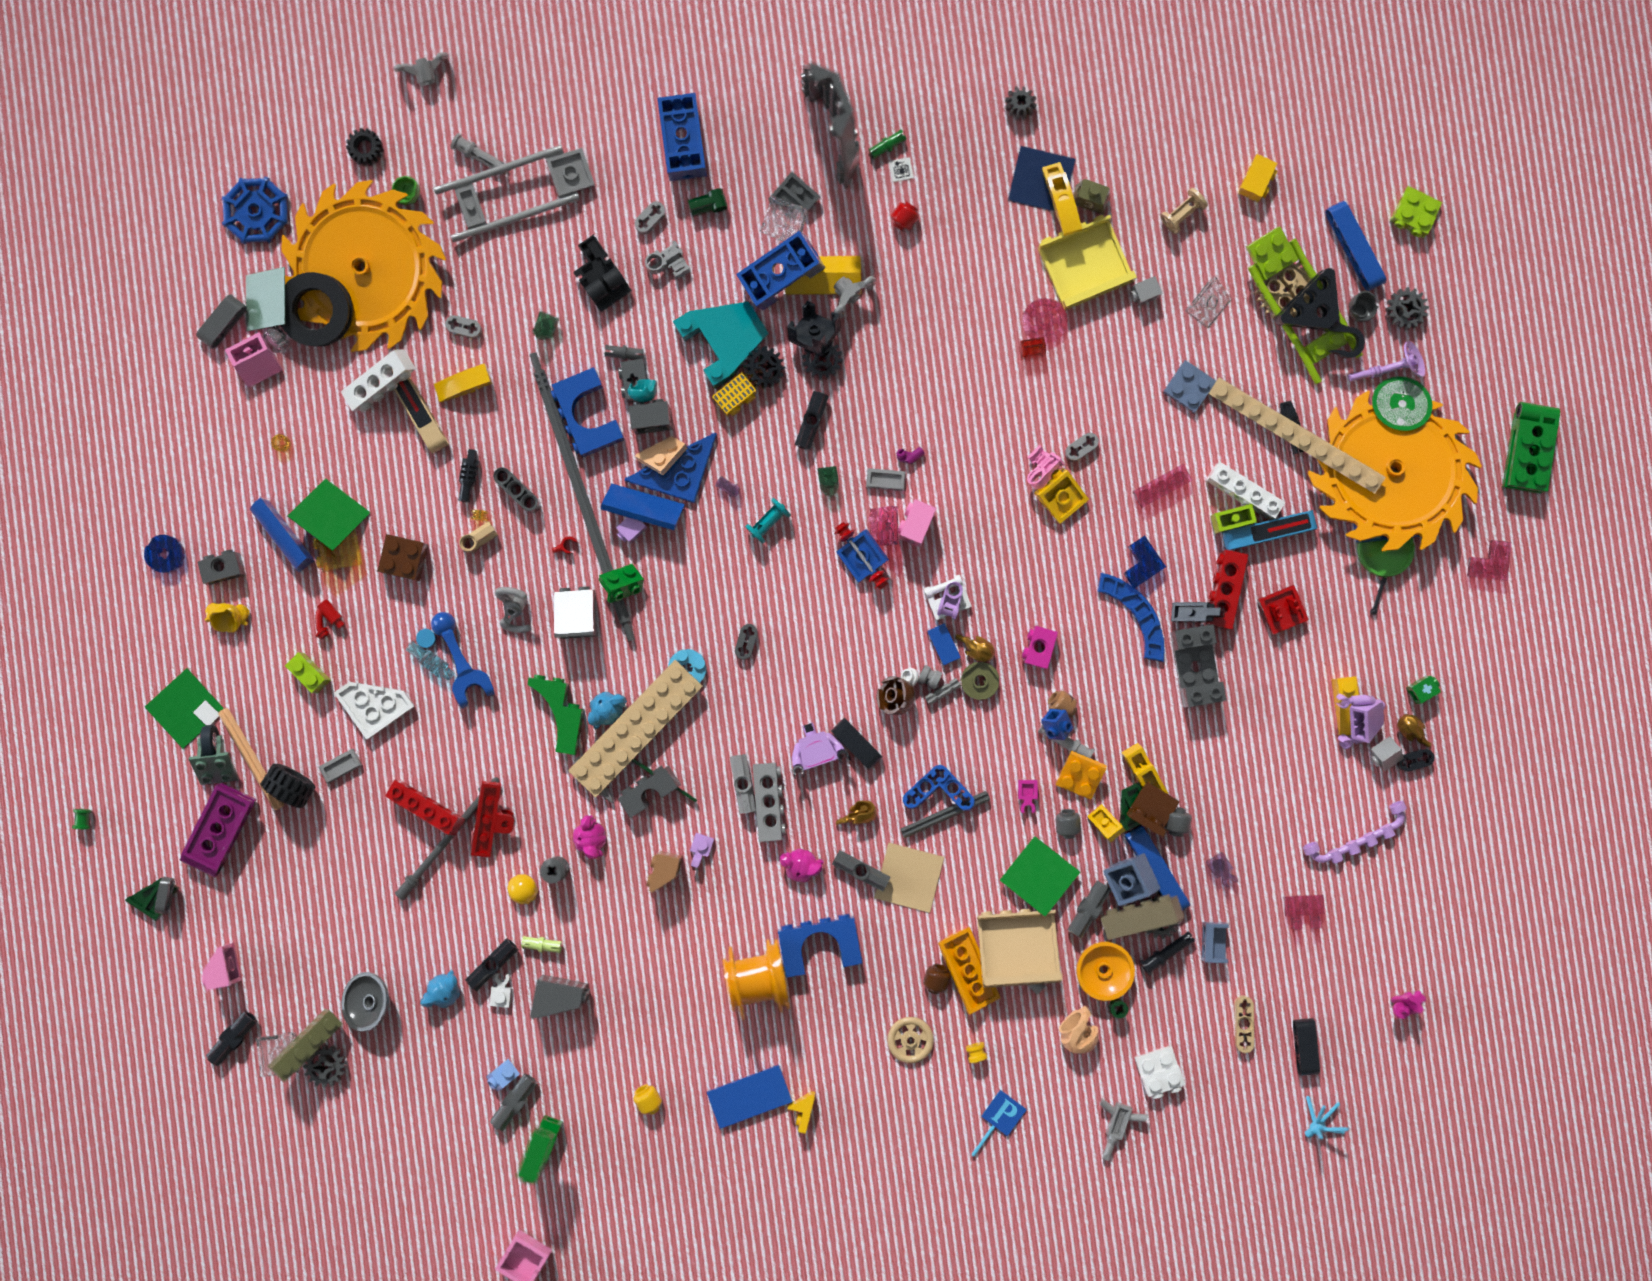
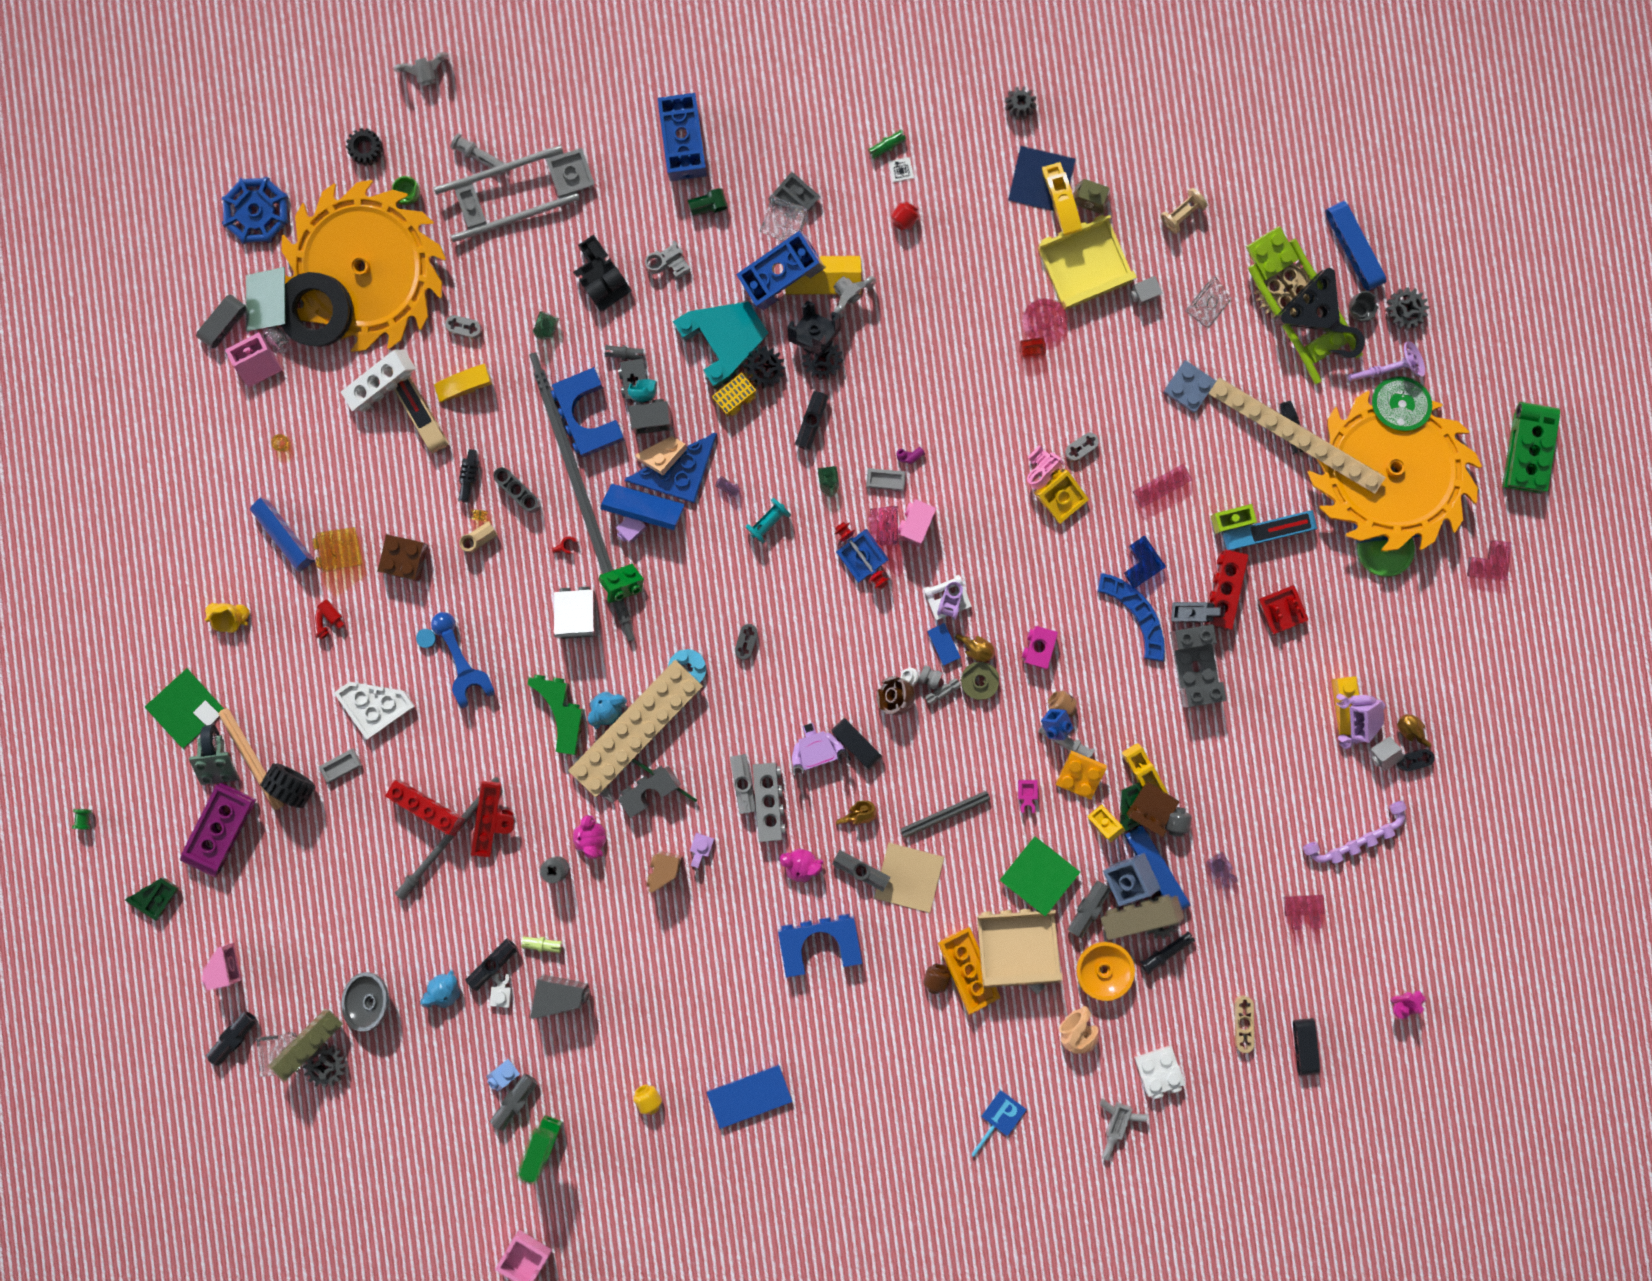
(164, 895): dark grey beam -> none
(173, 560): clear blue plate -> none
(209, 567): dark grey brick -> none
(307, 672): lime brick -> none
(328, 514): green piece -> none
(430, 661): clear light blue hinge -> none
(514, 604): light grey piece -> none
(522, 889): yellow hair -> none
(646, 214): light grey beam -> none
(756, 979): light orange wheel -> none
(804, 1105): yellow slope -> none
(827, 84): dark grey wedge -> none
(910, 1023): tan plate -> none
(943, 783): blue beam -> none
(976, 1052): yellow wheel -> none
(1068, 823): dark grey head -> none
(1119, 1014): dark green bush -> none
(1214, 942): sand blue panel -> none
(1245, 491): white brick -> none
(1257, 178): yellow brick -> none
(1318, 1126): medium azure plant -> none
(1373, 611): black hinge -> none
(1415, 212): lime plate -> none
(1424, 689): green brick -> none

